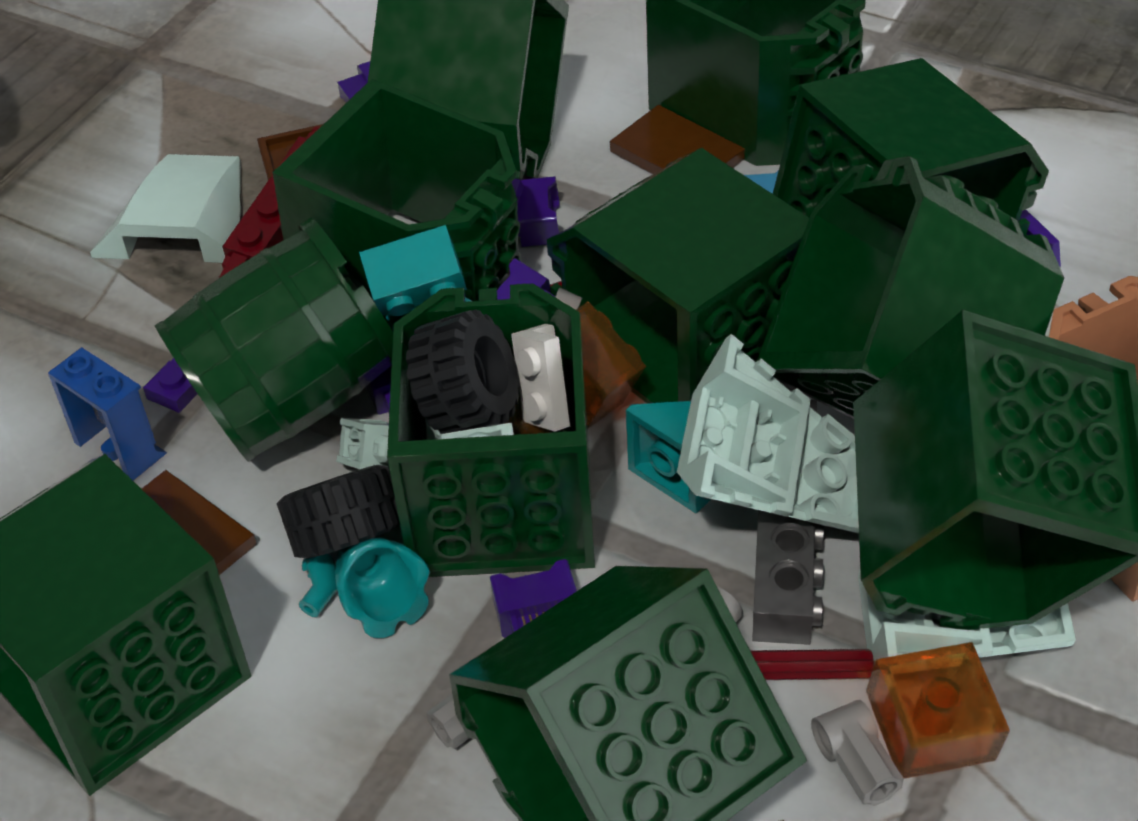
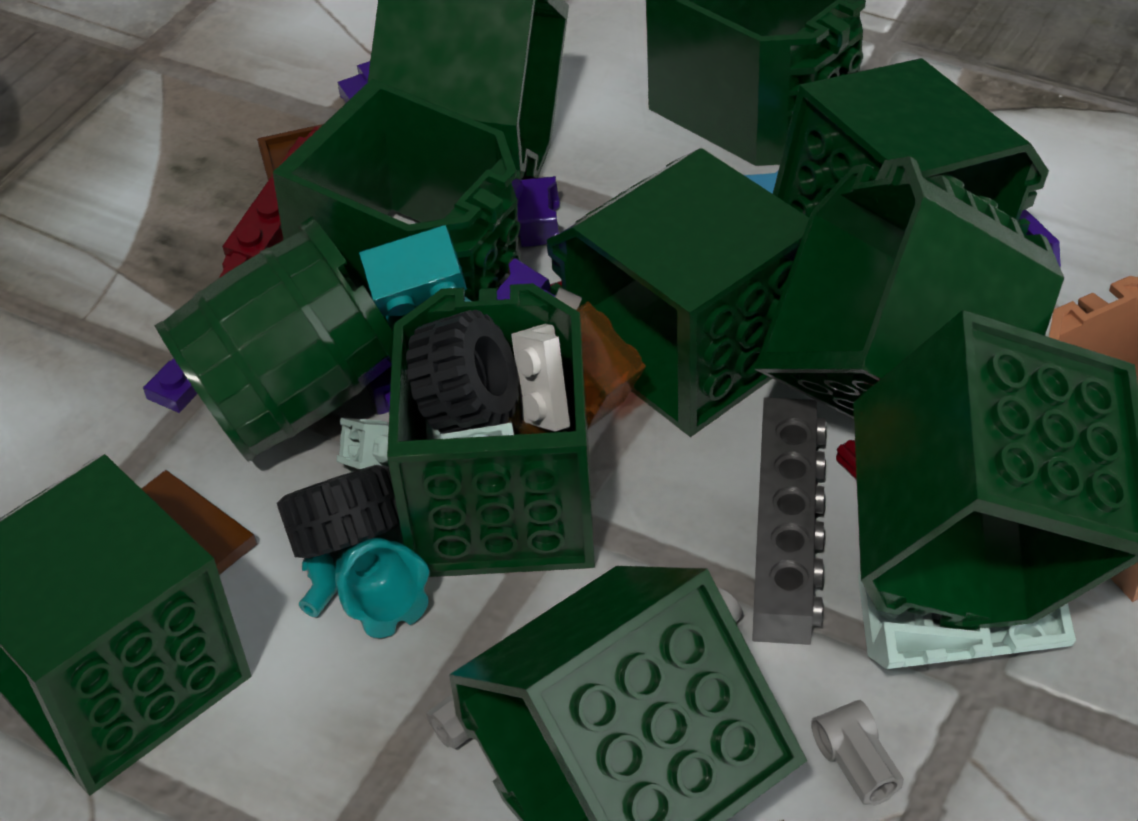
(101, 397): blue window -> none
(180, 200): light aqua wedge -> none
(529, 596): dark purple piece -> none
(655, 447): teal slope -> none
(666, 136): reddish brown tile -> none
(766, 446): light aqua wedge -> none
(814, 663): dark red axle -> none
(936, 710): clear orange brick -> none

